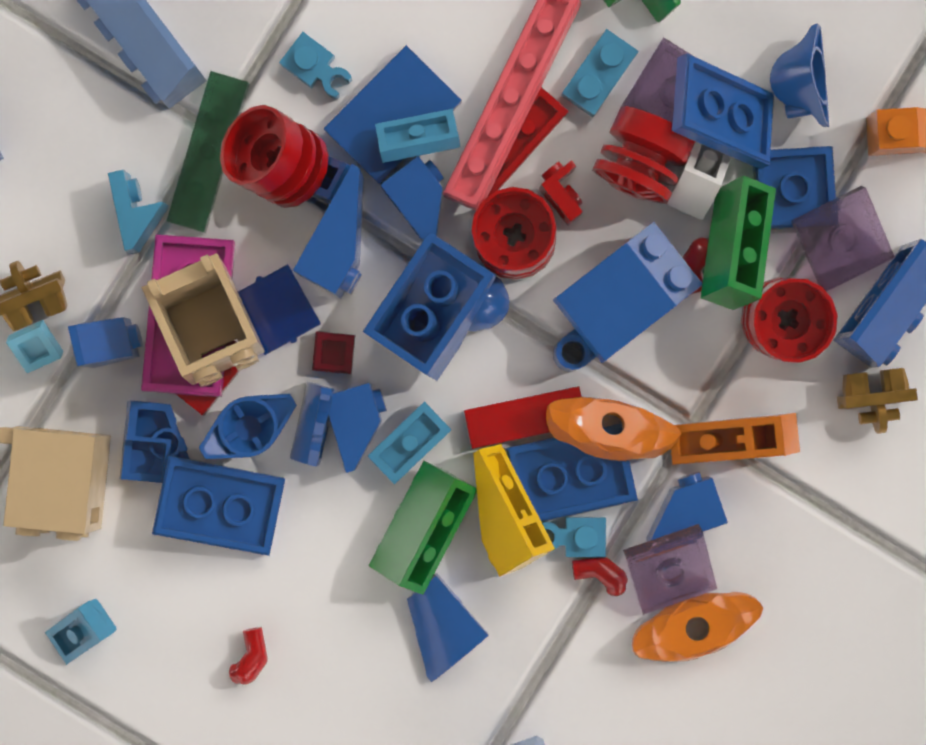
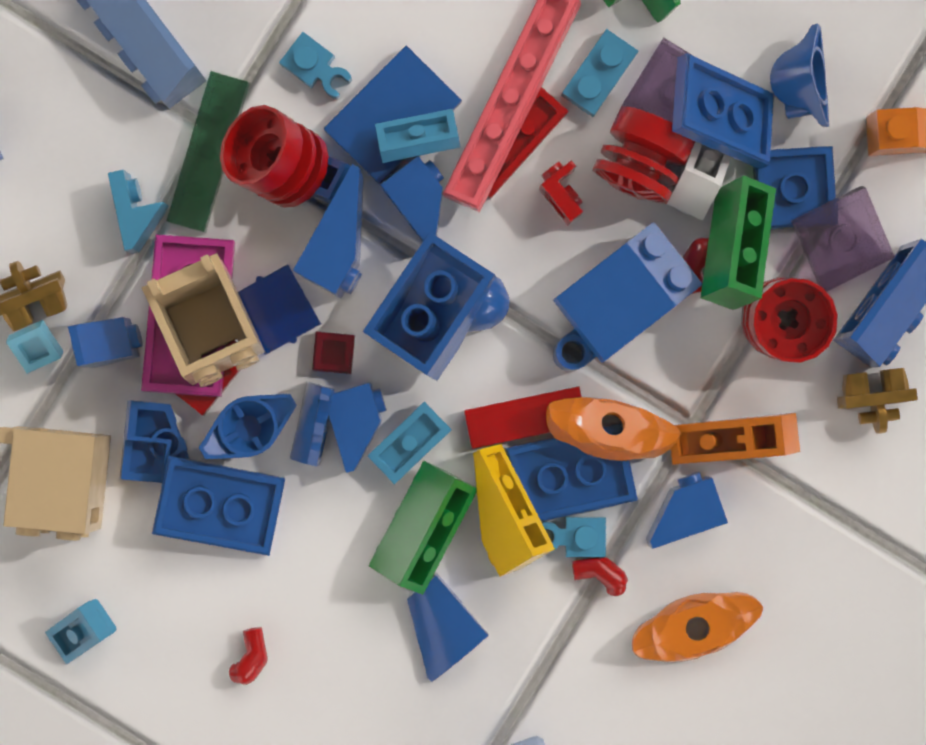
(502, 214): red wheel -> none
(670, 569): clear purple tile -> none

